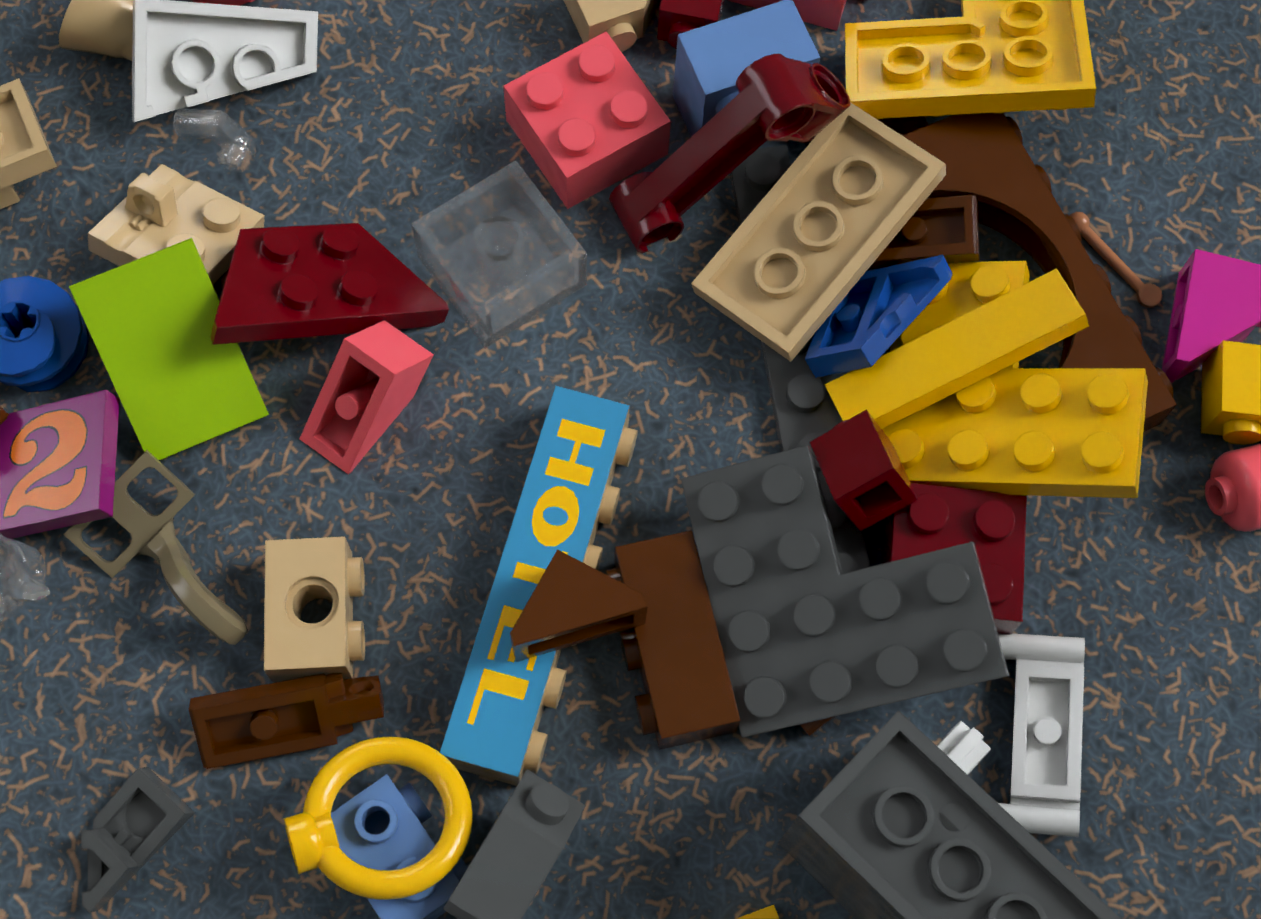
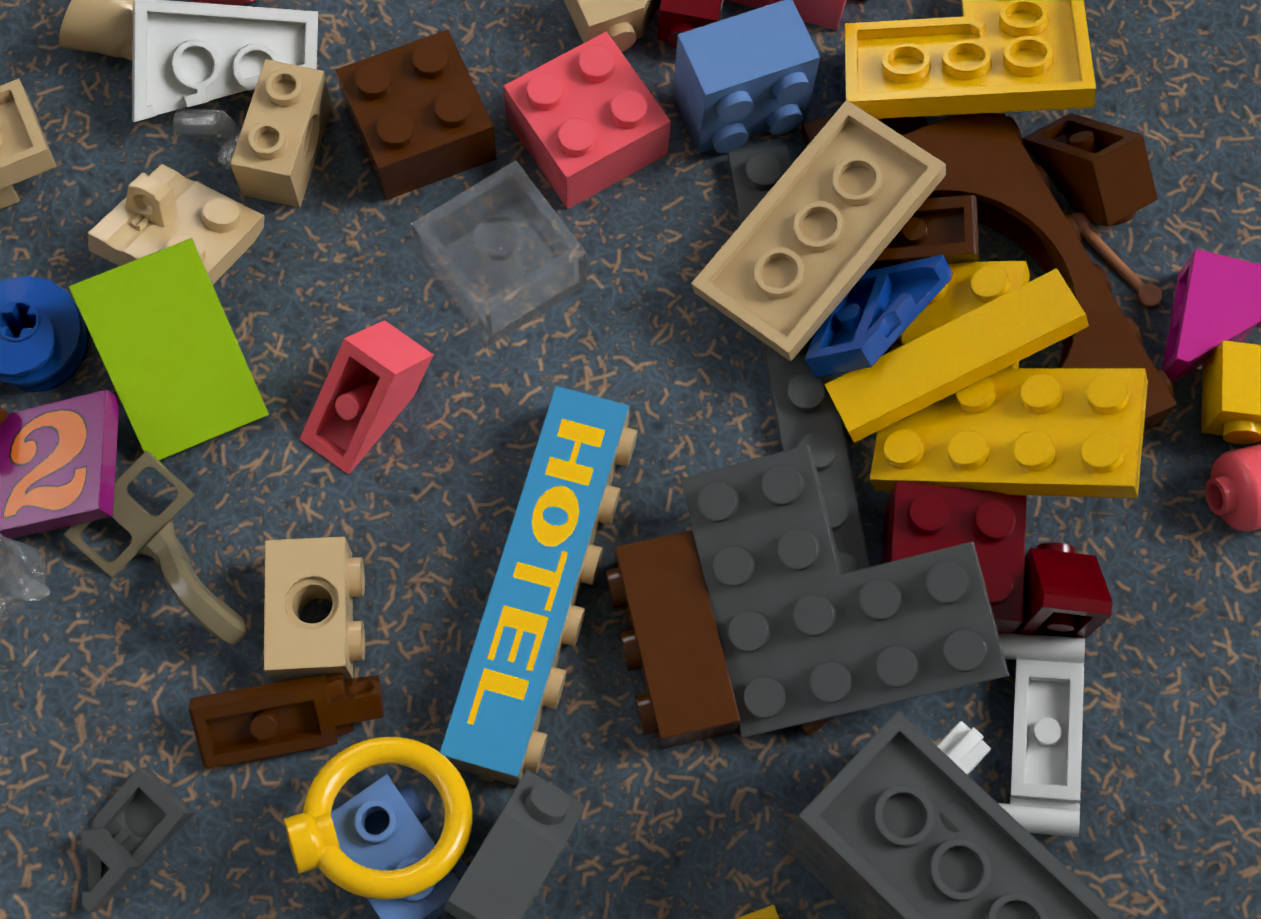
(282, 133): none -> tan brick
(318, 285): dark red wing -> none
(417, 114): none -> reddish brown brick
(573, 607): reddish brown slope -> none
(774, 103): dark red piece -> none
(863, 470): dark red brick -> none
(1063, 592): none -> dark red slope
(1096, 167): none -> reddish brown slope

